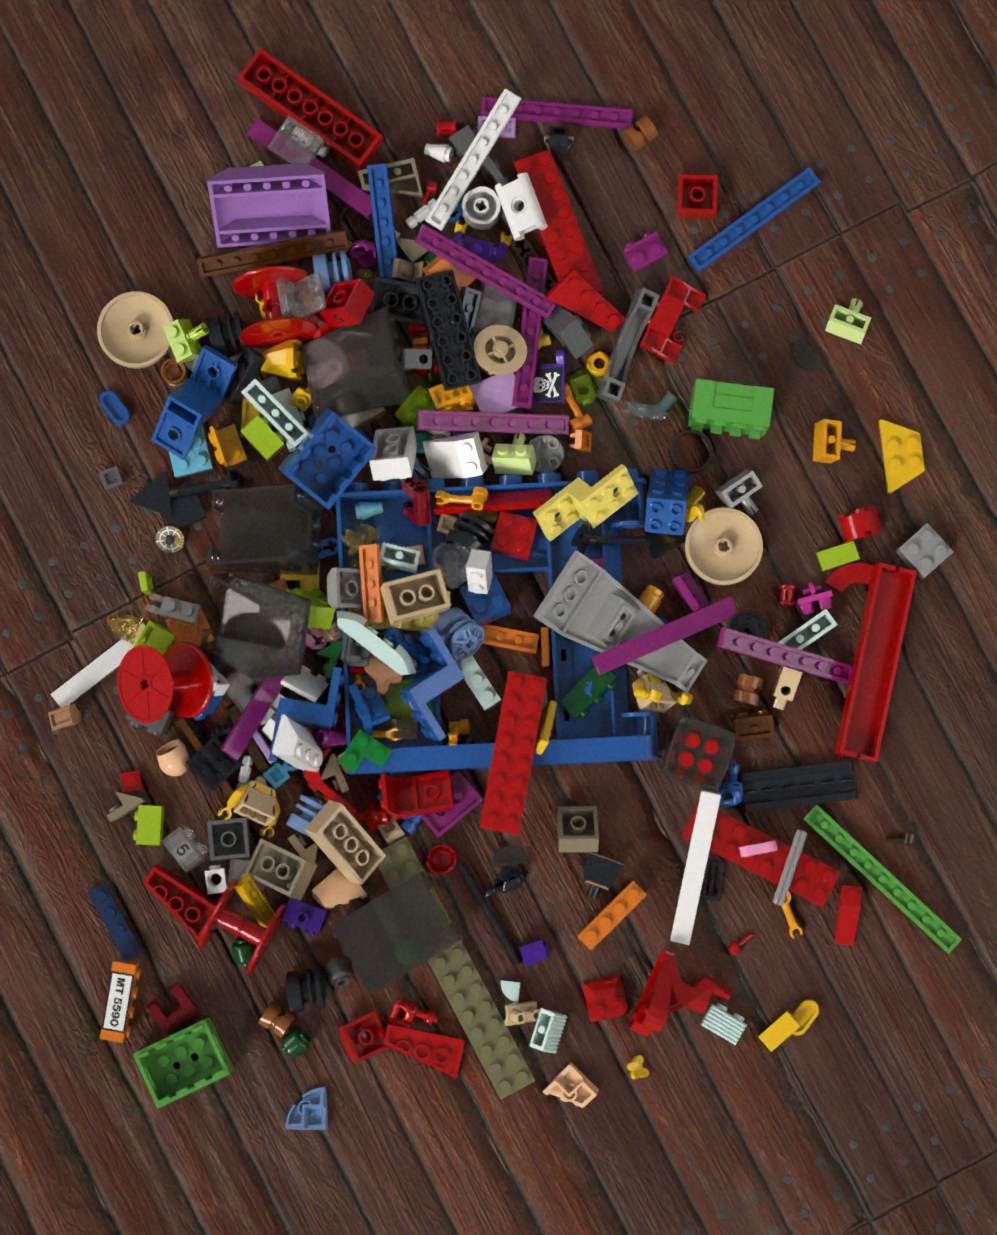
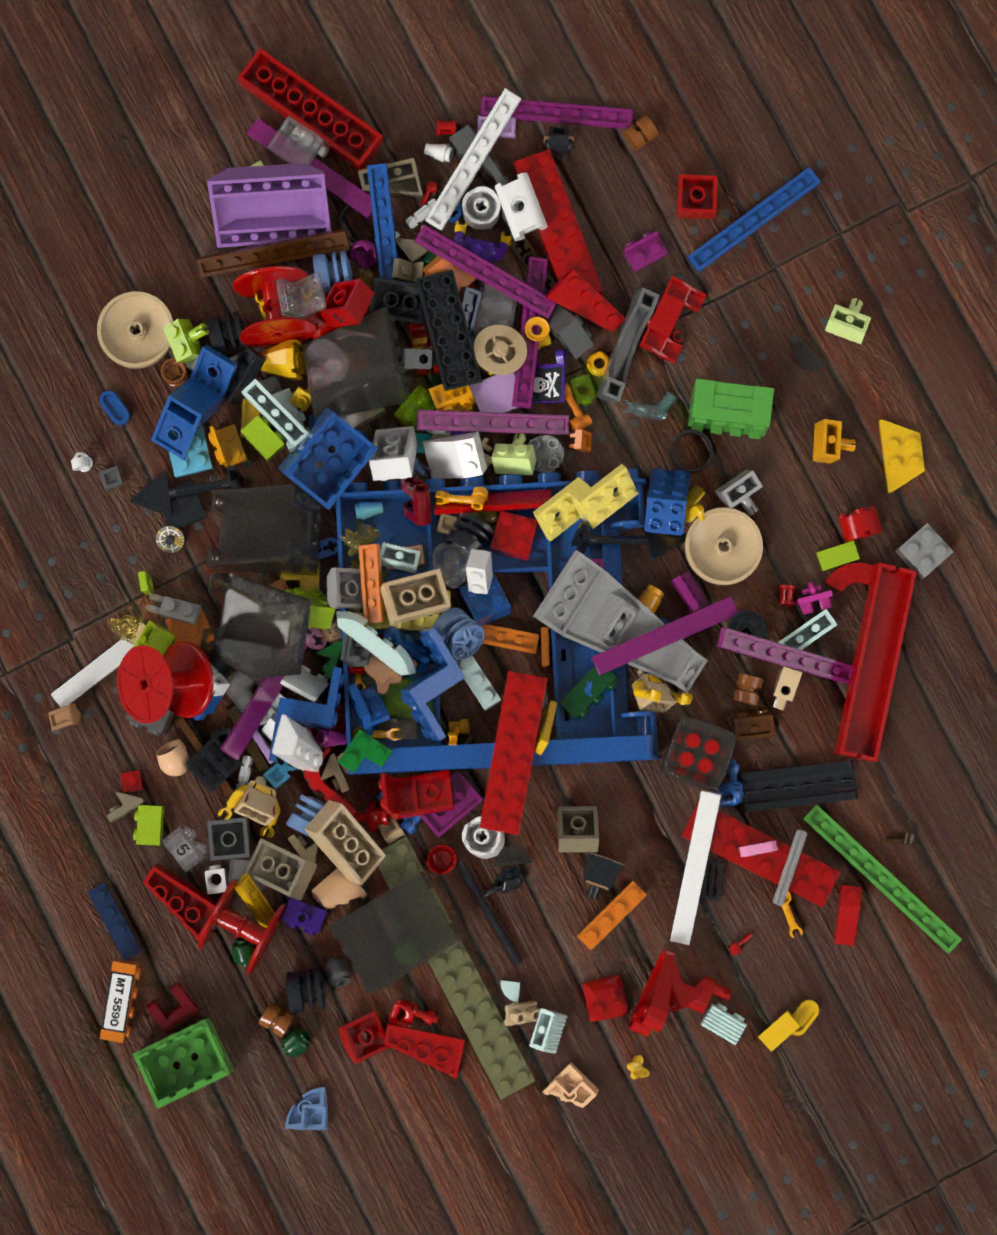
(81, 462): none -> white connector
(483, 849): none -> white brick
(534, 952): dark purple brick -> none
(540, 322): none -> light orange piece

